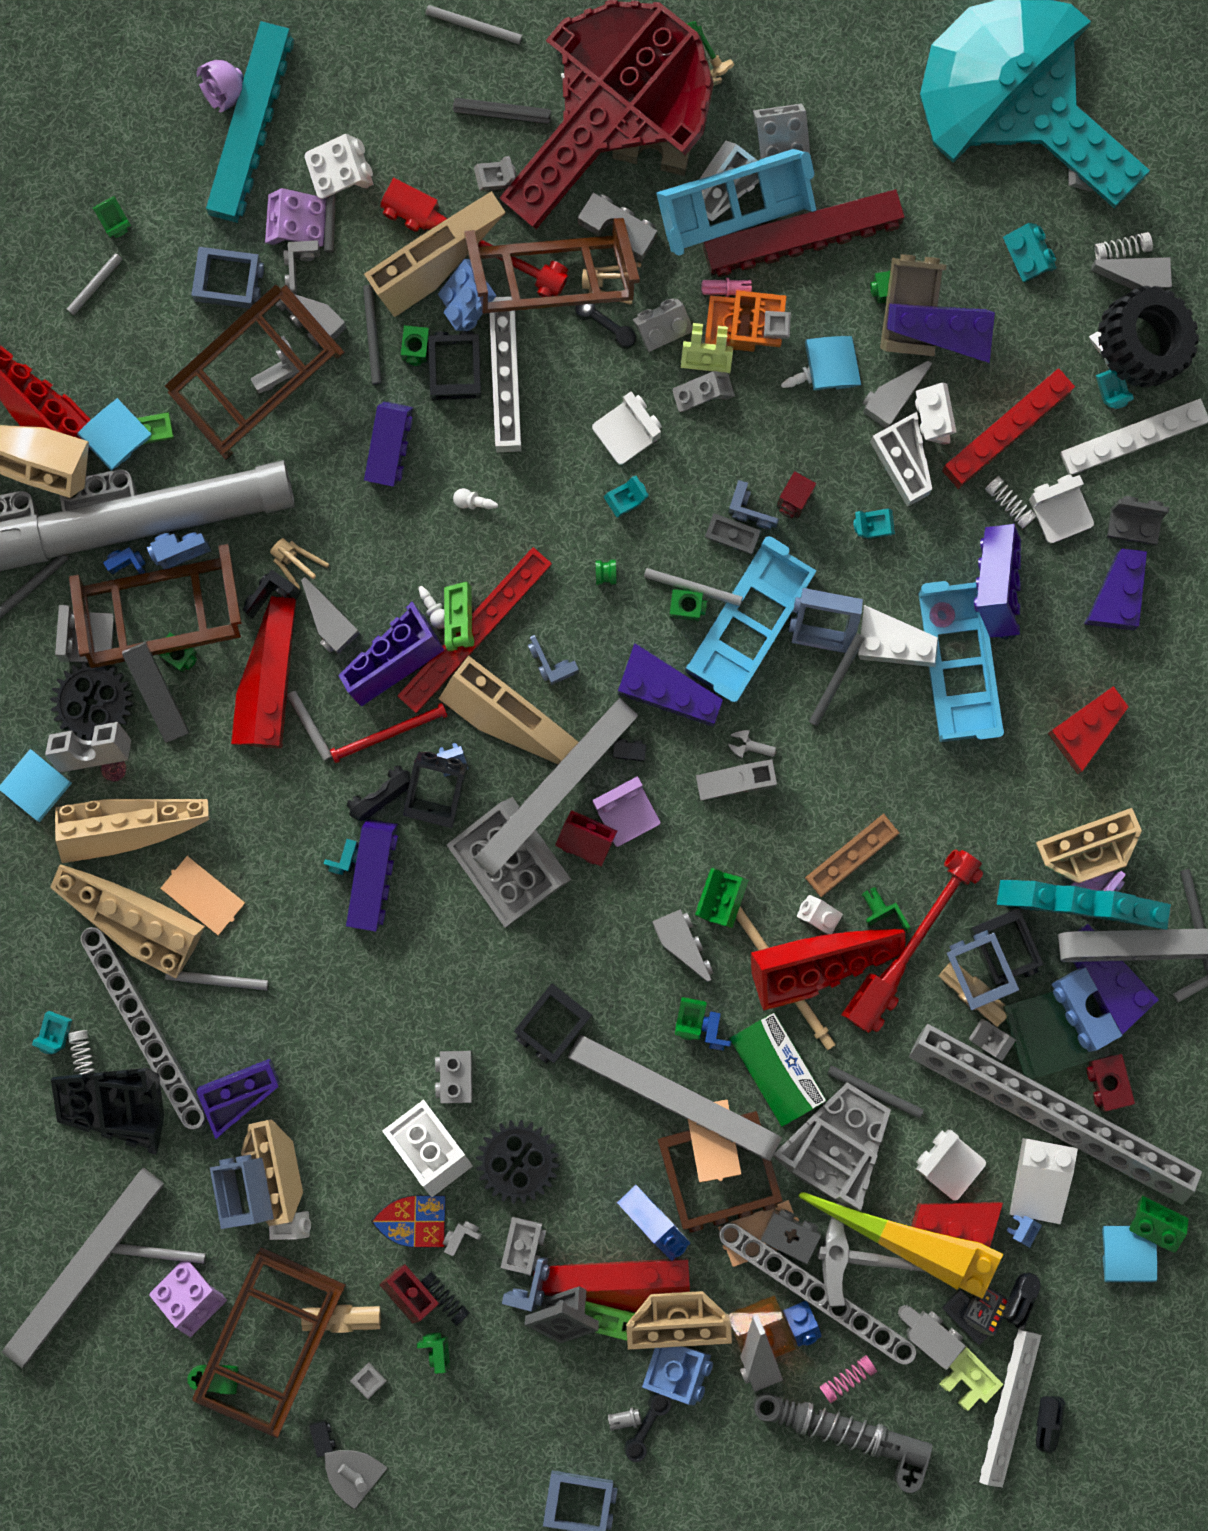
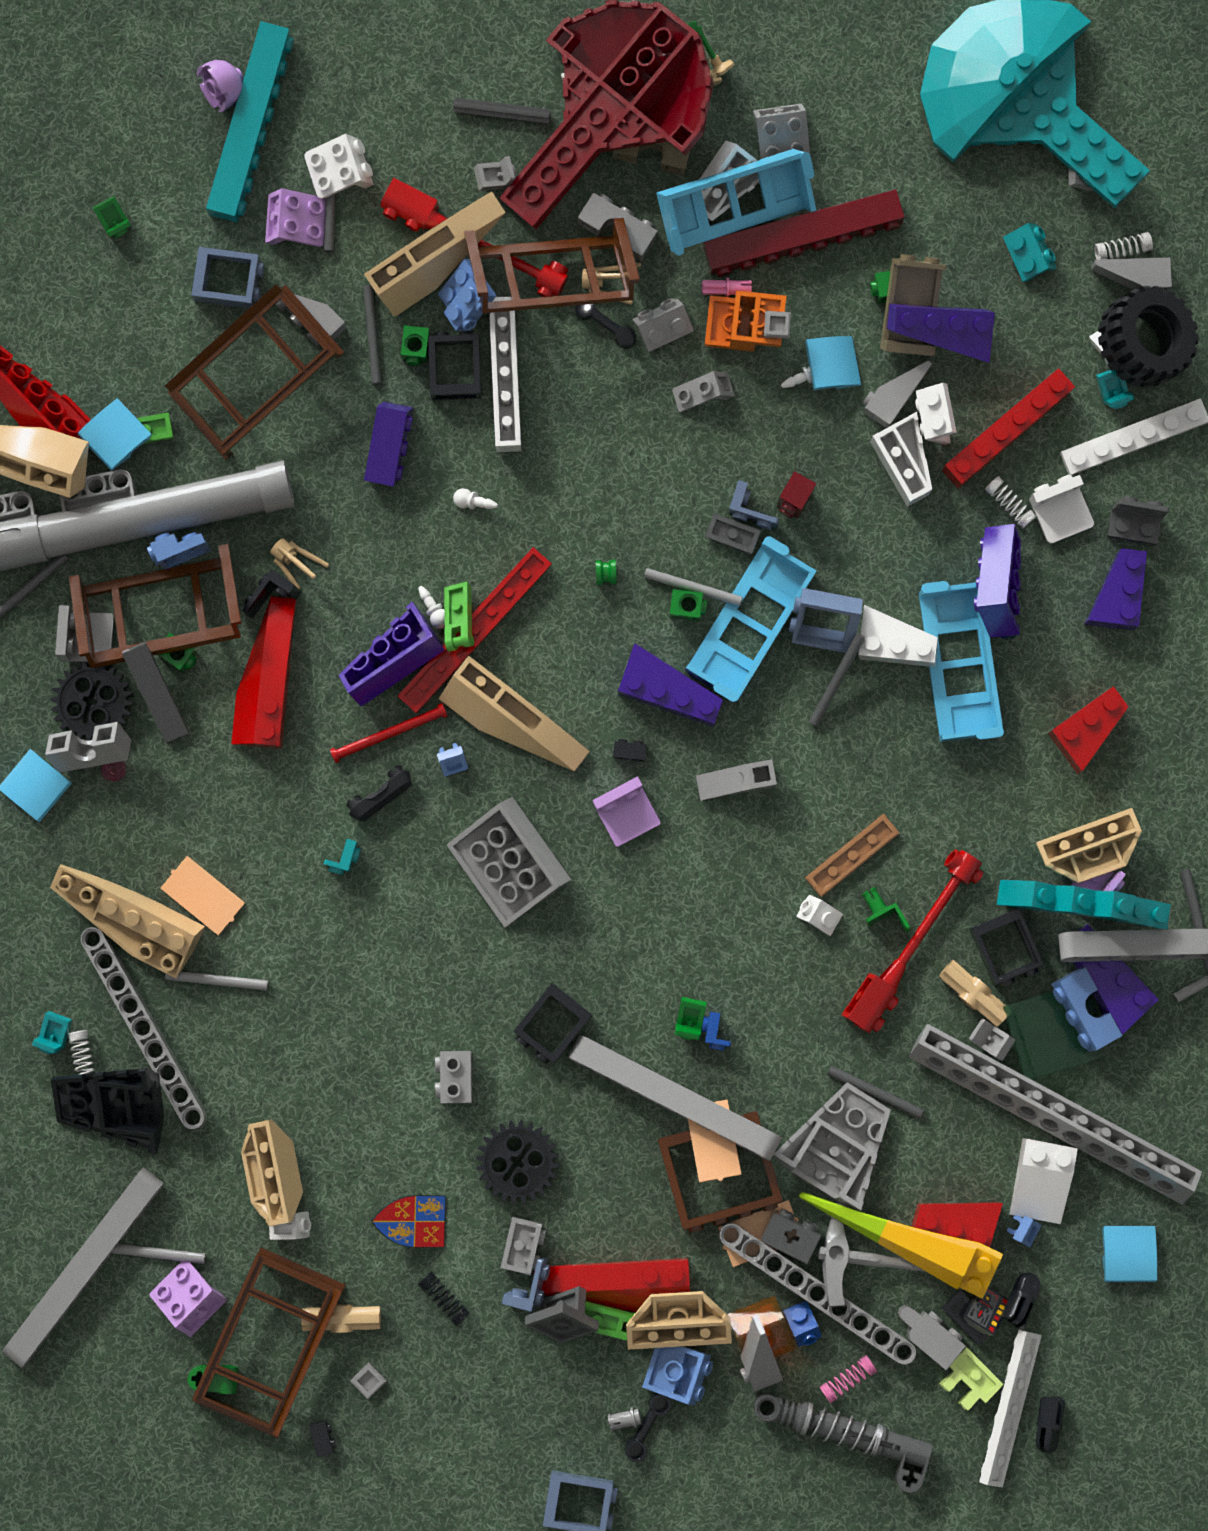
(94, 284): light grey bar -> none
(118, 560): blue bracket -> none
(122, 825): tan wedge -> none
(227, 1192): sand blue window -> none
(236, 1094): dark purple wedge -> none
(269, 378): light grey bracket -> none
(306, 252): light grey bracket -> none
(309, 725): light grey bar -> none
(330, 623): light grey slope -> none
(352, 1474): light grey shield -> none
(371, 875): dark purple wedge -> none
(409, 1294): dark red brick -> none
(427, 1148): white slope -> none
(431, 811): black window -> none
(439, 1357): green bracket -> none
(454, 1238): light grey bracket -> none
(473, 24): light grey bar -> none
(555, 787): light grey beam -> none
(562, 670): sand blue bracket -> none
(586, 838): dark red brick -> none
(626, 496): teal bracket -> none
(627, 429): white bracket -> none
(654, 1223): window -> none
(677, 939): light grey slope -> none
(707, 356): yellowish green plate -> none
(721, 898): green bracket -> none
(750, 745): light grey bar -> none
(777, 1069): green slope -> none
(810, 964): red wedge -> none
(820, 1031): tan bar -> none
(874, 523): teal bracket -> none
(947, 609): clear pink plate -> none
(950, 1164): white bracket -> none
(994, 994): sand blue window -> none
(1121, 1094): dark red brick -> none
(1159, 1224): green bracket -> none

